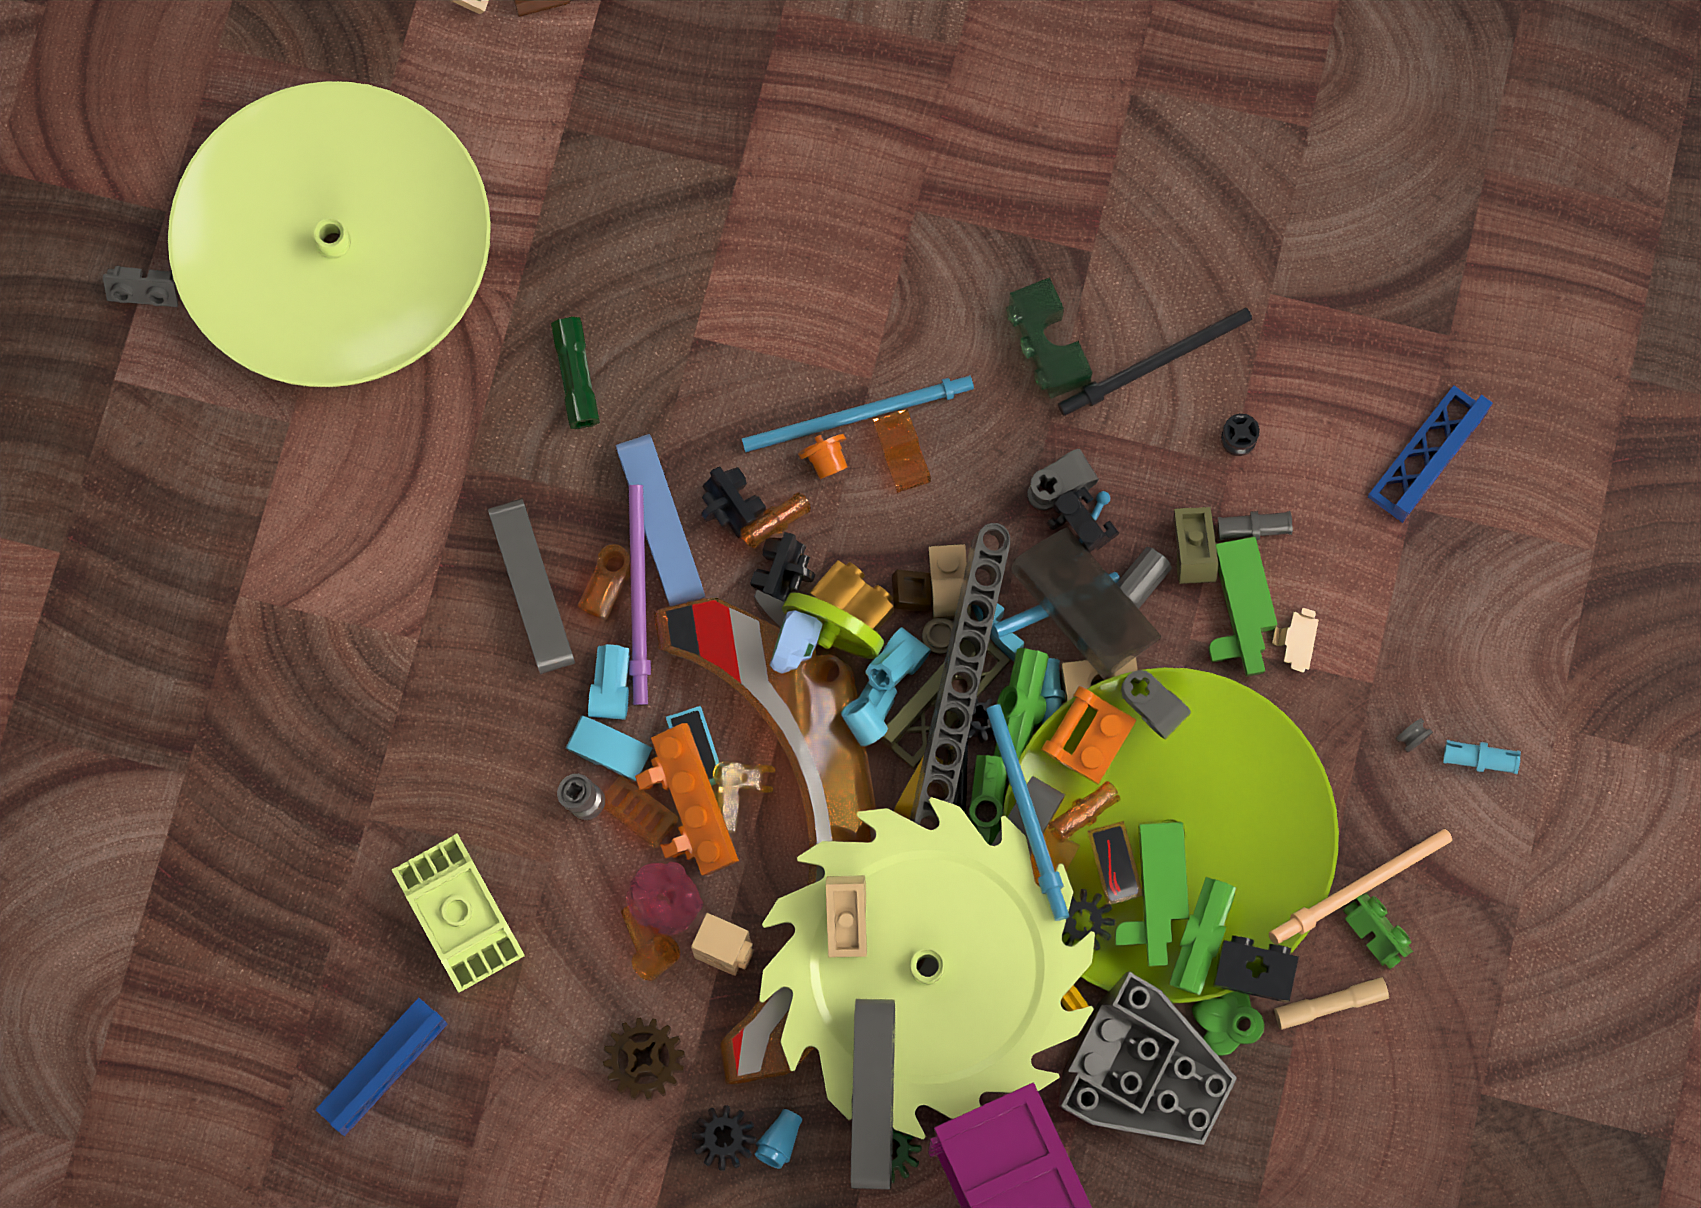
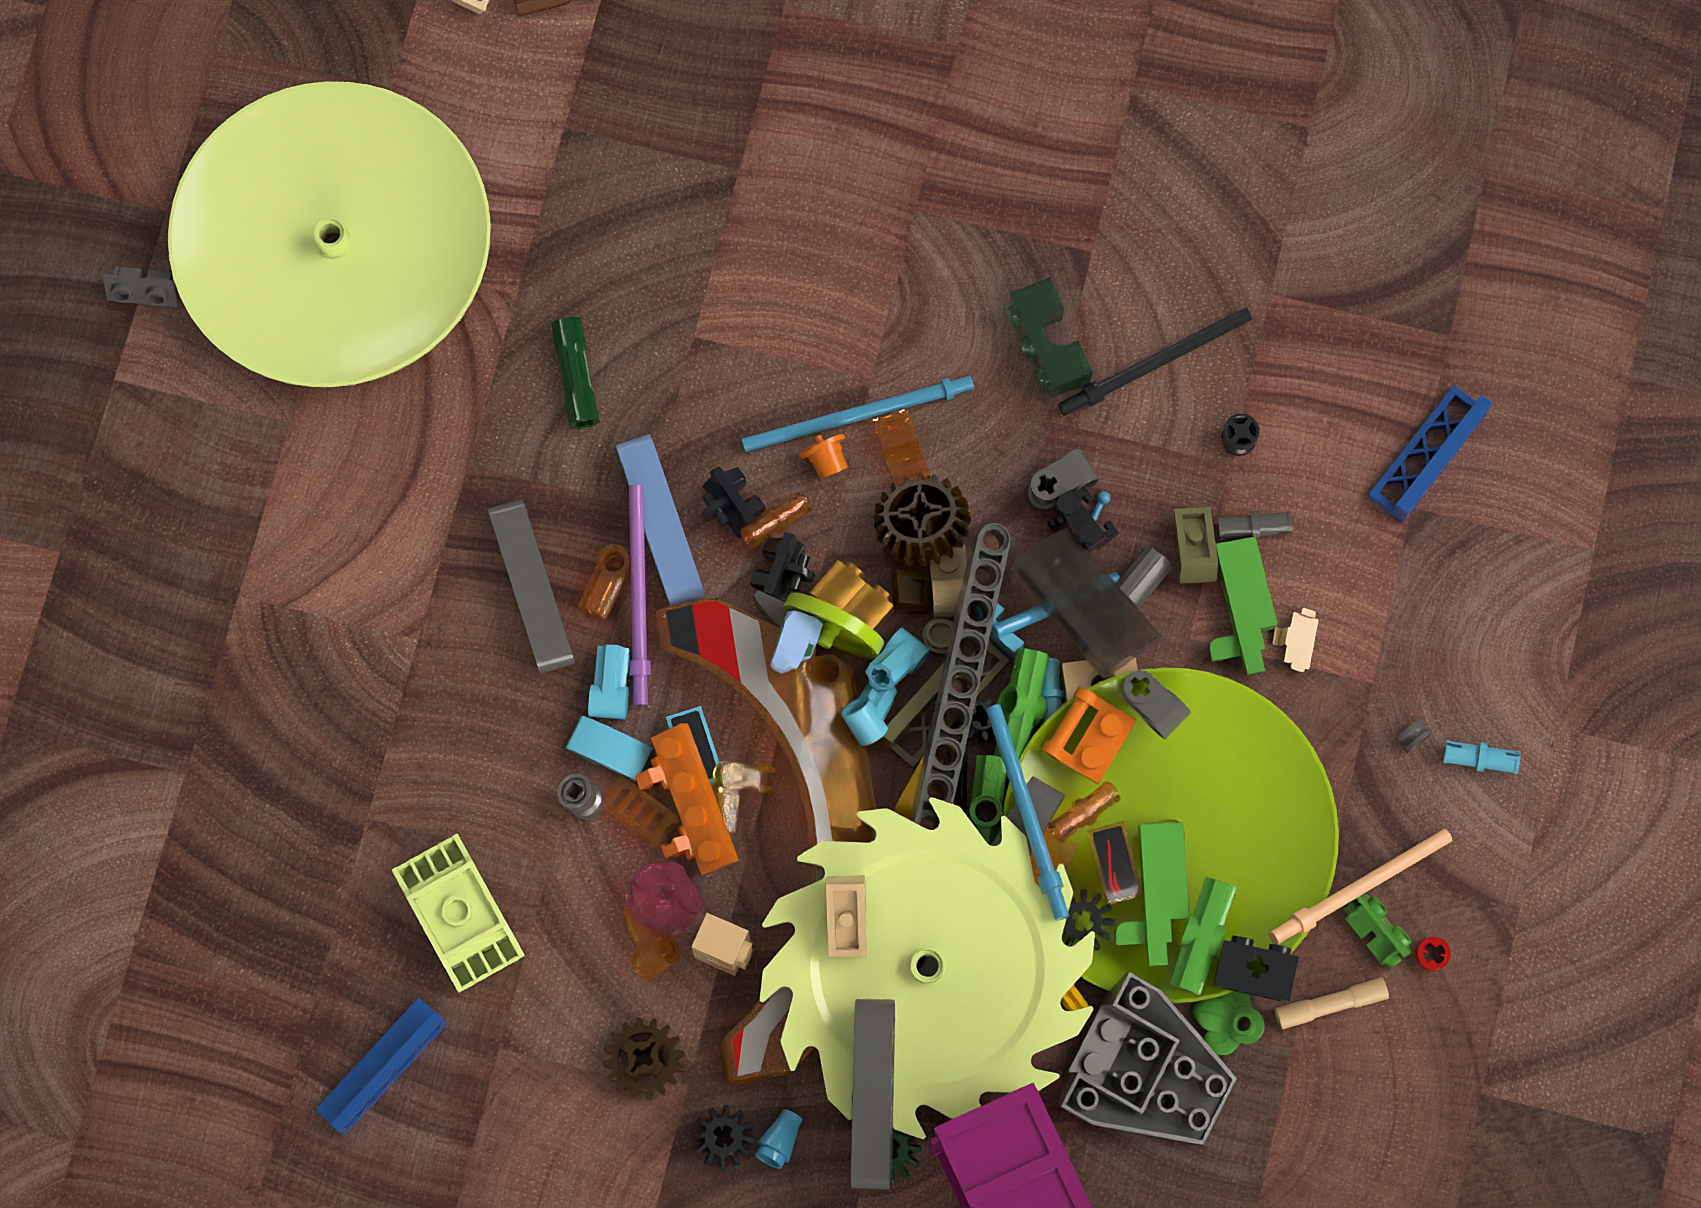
(940, 529): none -> dark brown gear
(1432, 965): none -> red bush

